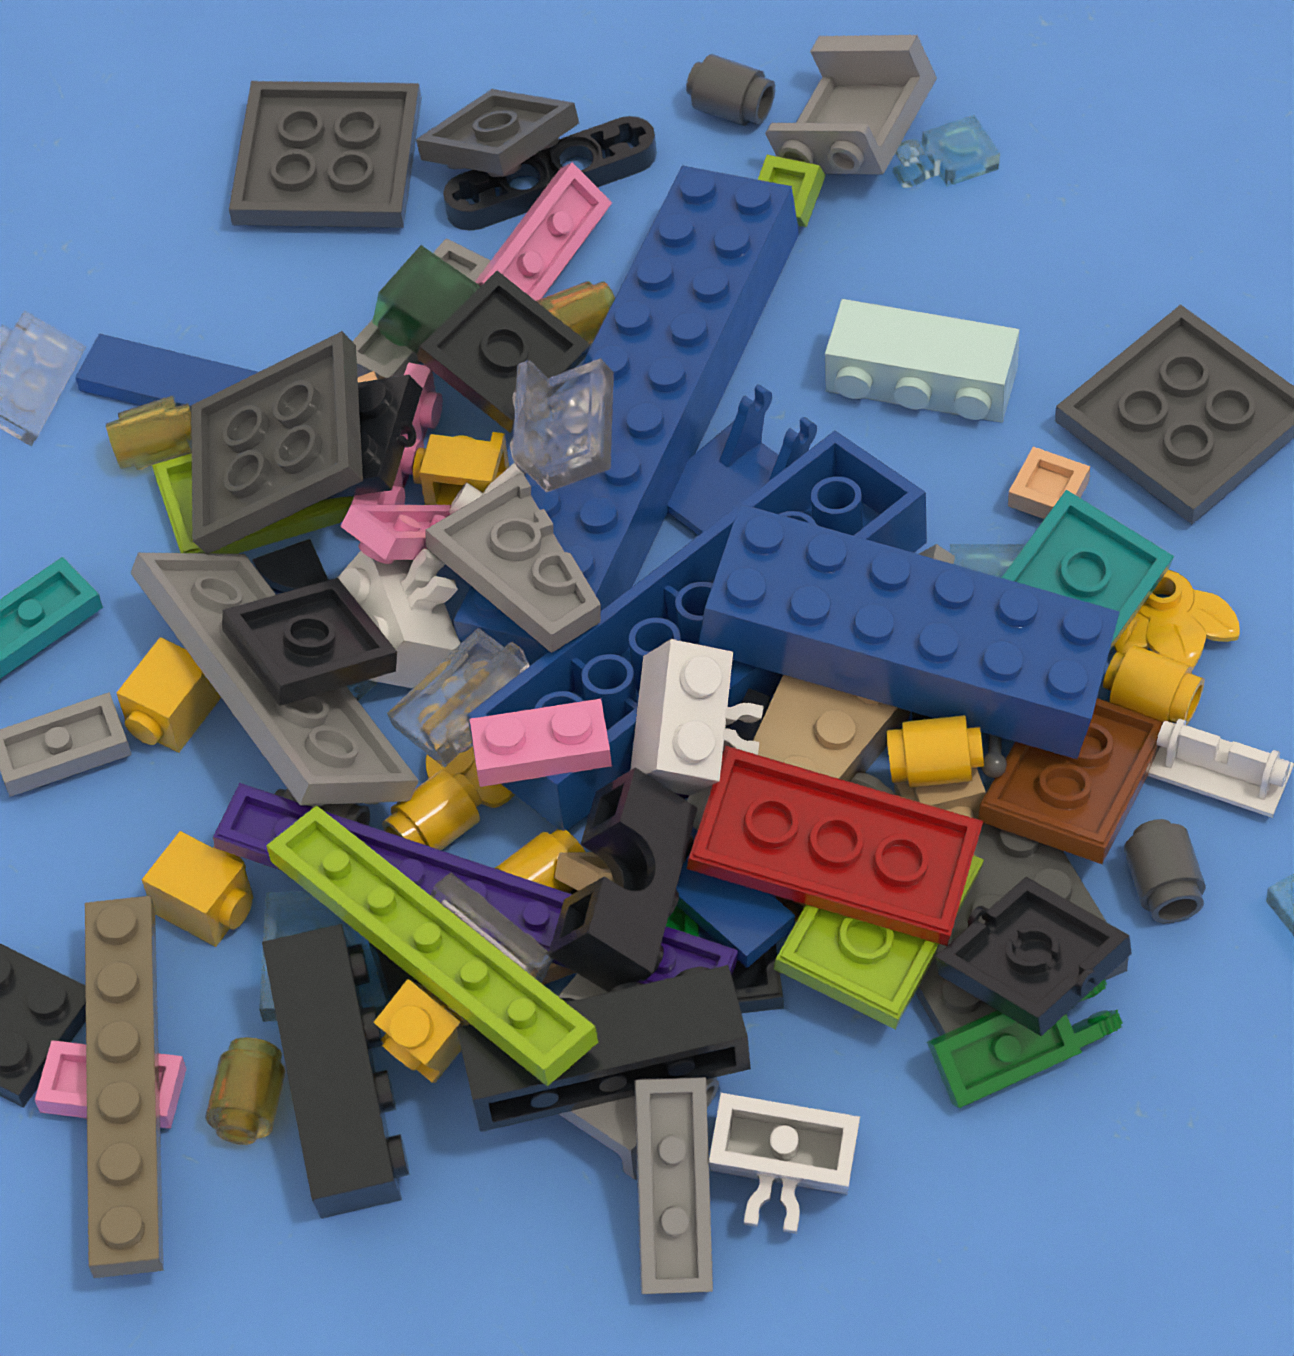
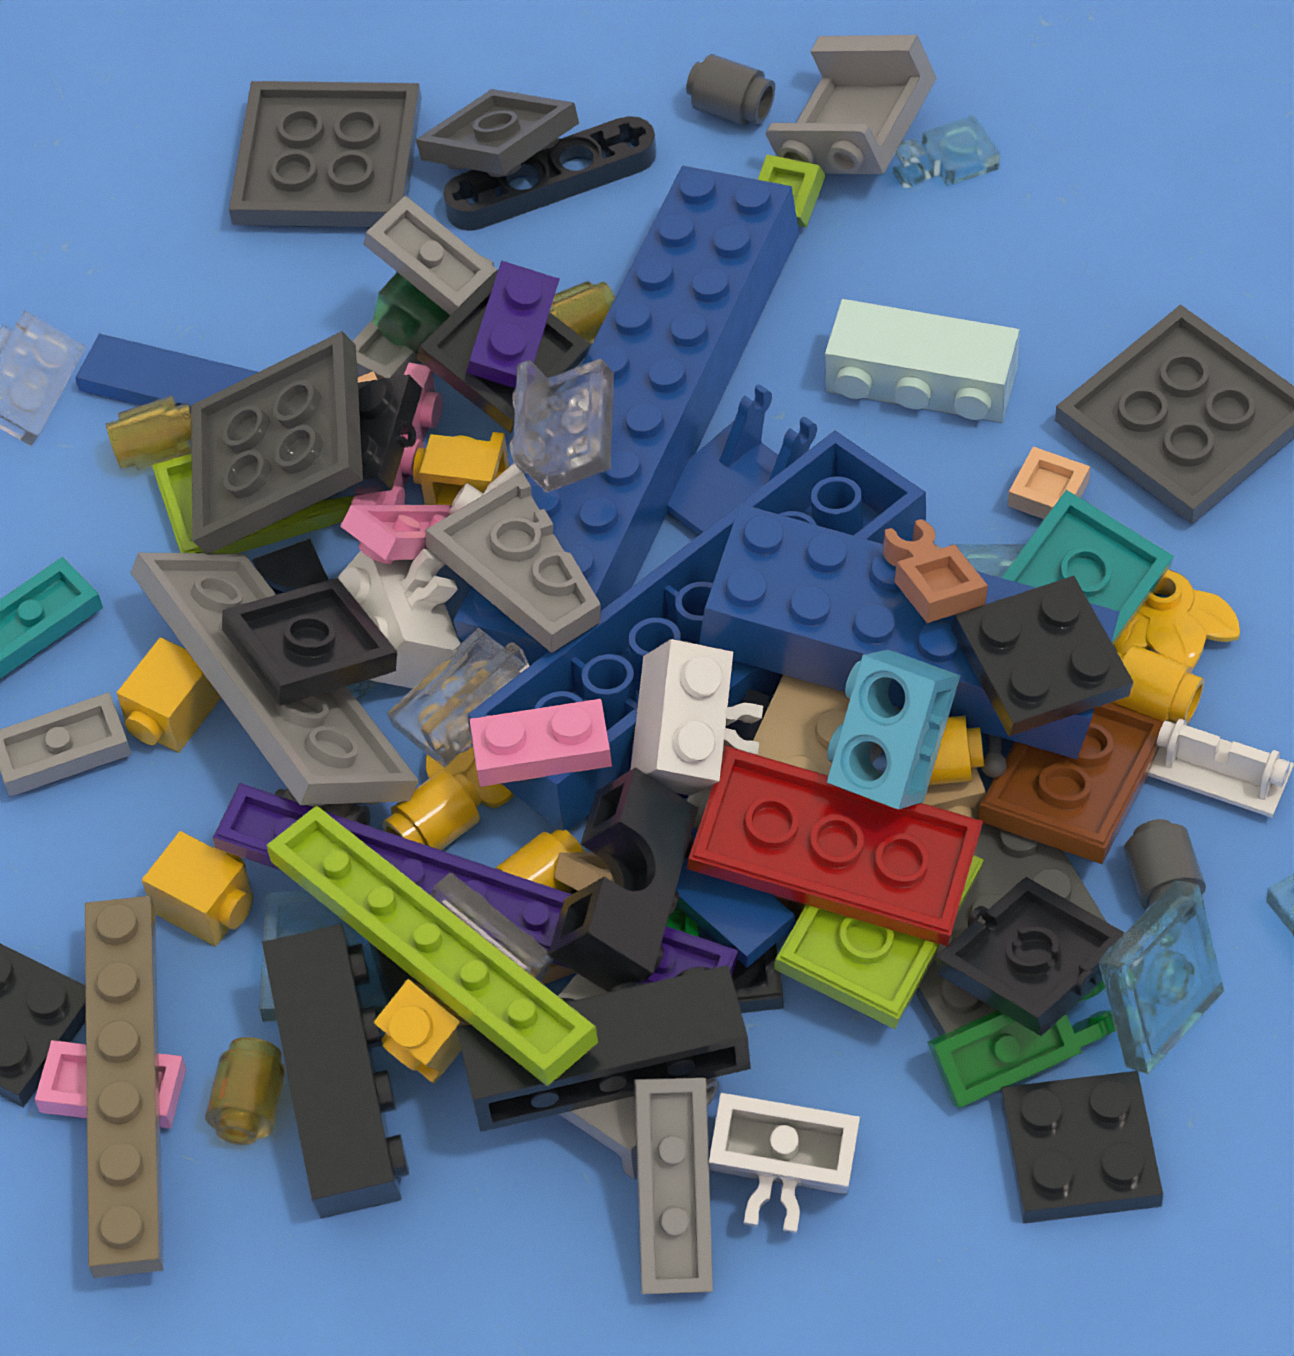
(428, 255): none -> light grey plate
(512, 323): none -> dark purple plate
(549, 233): bright pink plate -> none
(906, 736): none -> medium azure brick
(932, 578): none -> nougat plate
(1041, 655): none -> black plate
(1081, 1147): none -> black plate
(1161, 976): none -> clear light blue plate

